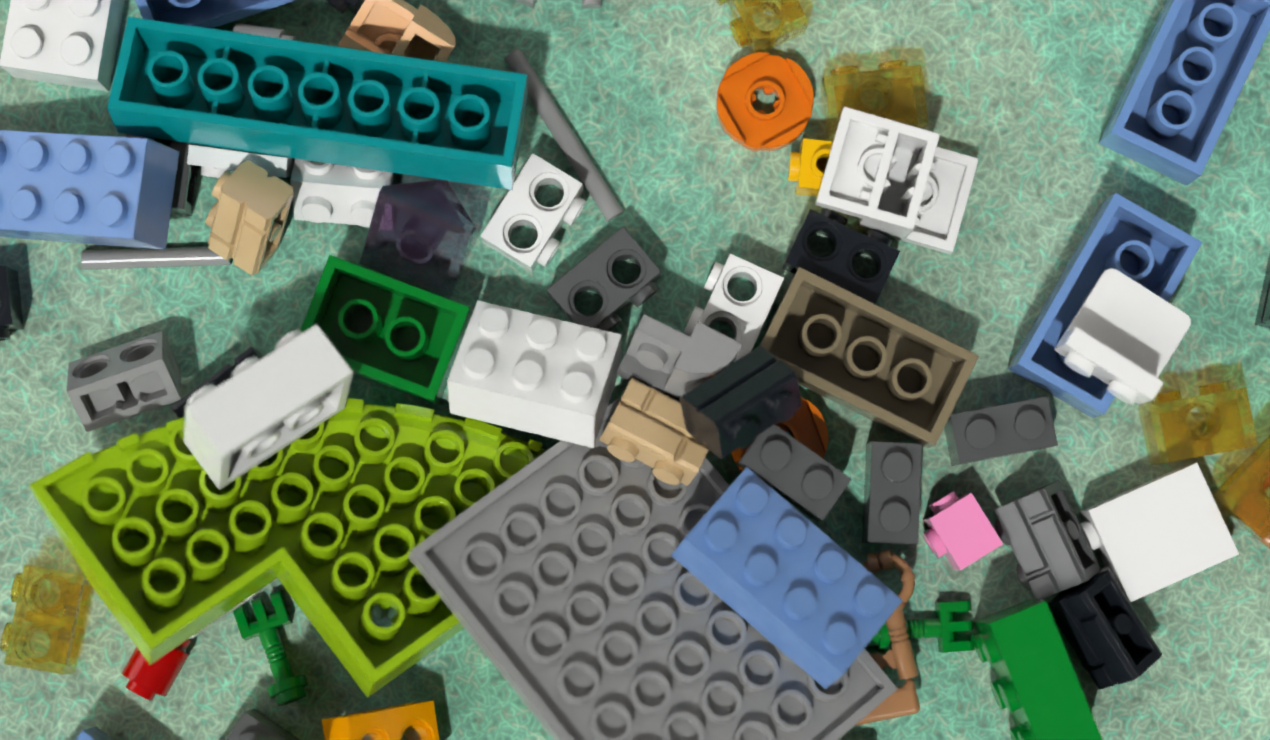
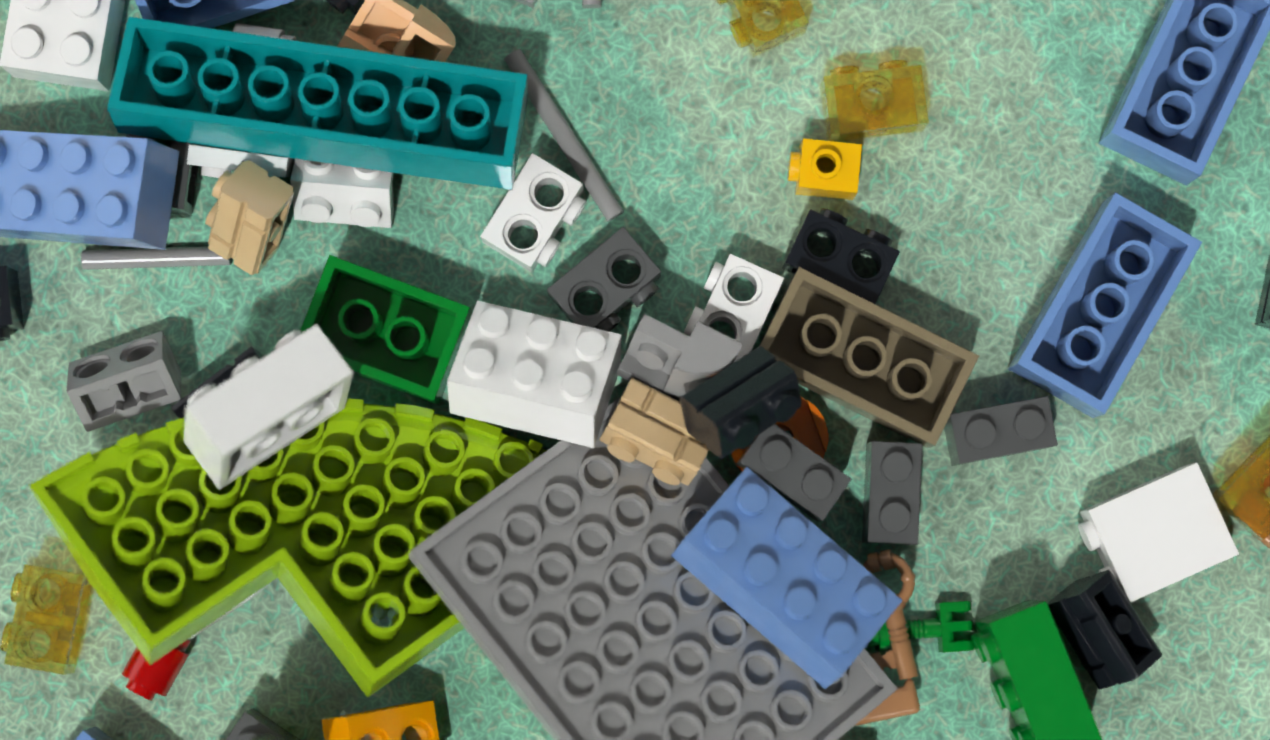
(287, 686): green hinge -> none
(420, 236): slope -> none
(771, 75): orange plate -> none
(897, 180): white bracket -> none
(959, 530): bright pink brick -> none
(1046, 541): dark grey brick -> none
(1123, 337): white bracket -> none
(1226, 417): clear yellow brick -> none

